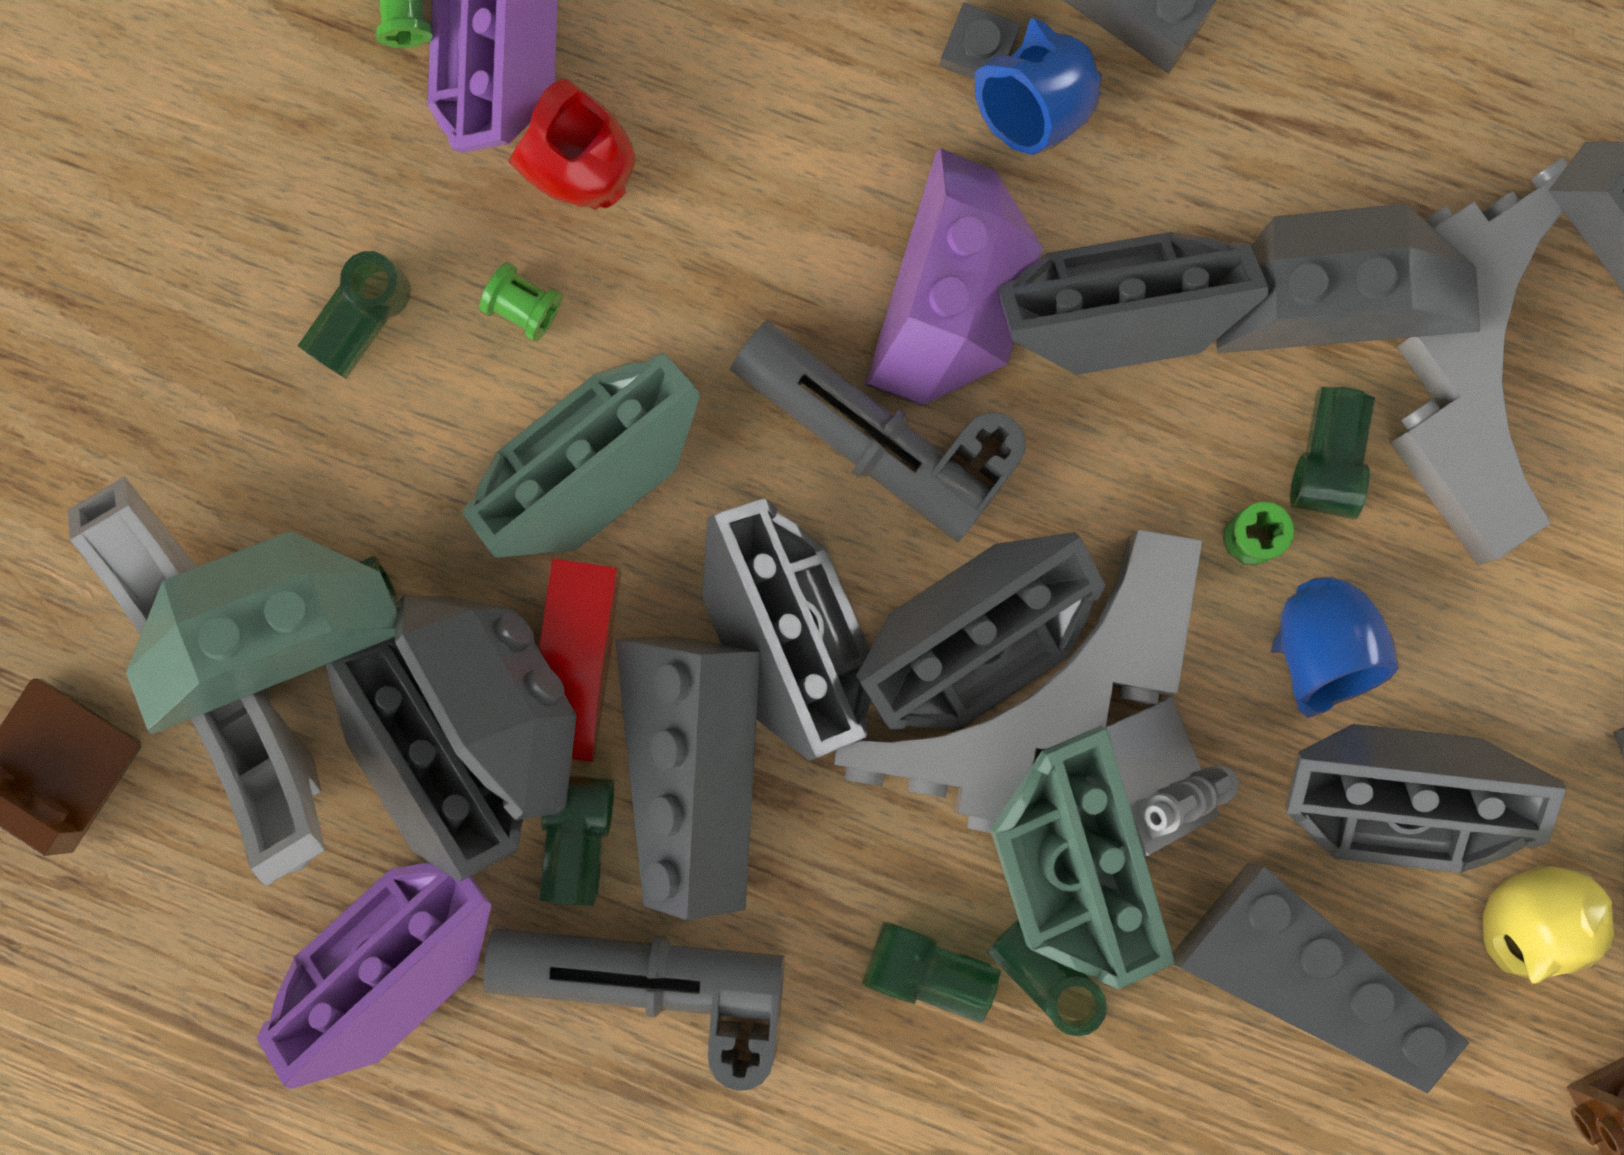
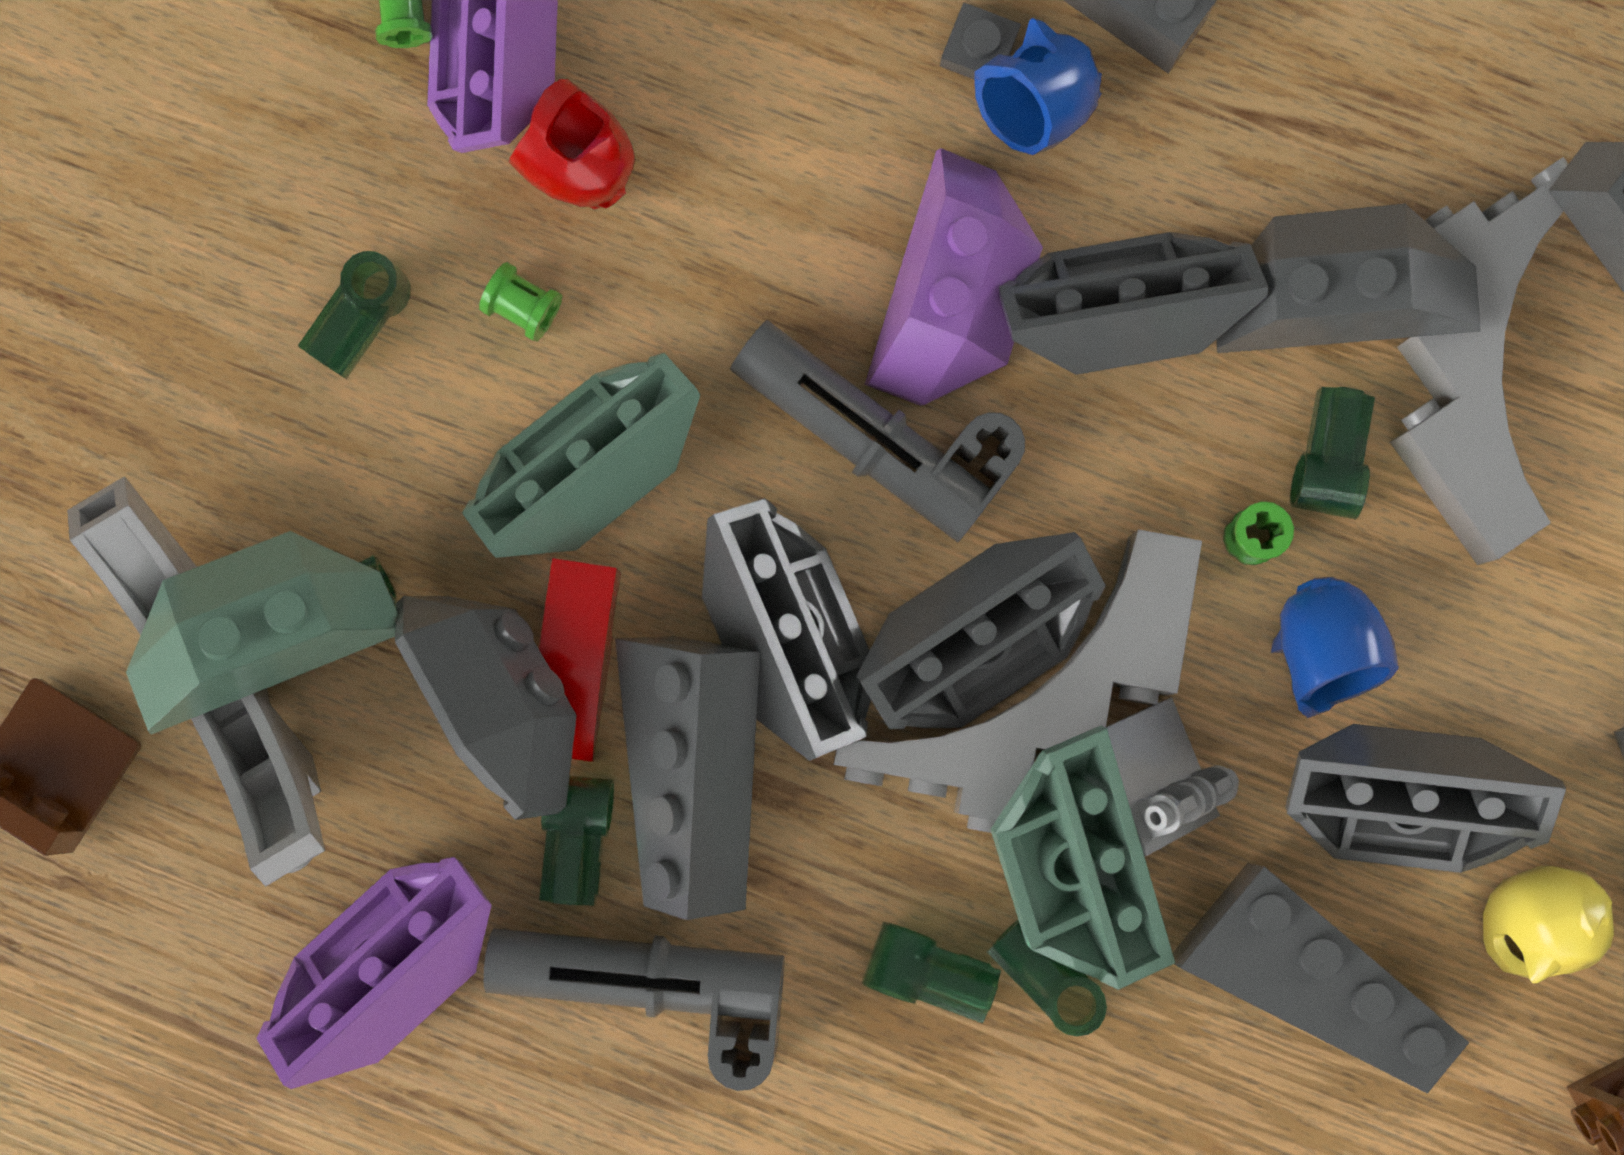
(413, 767): dark grey wedge -> none

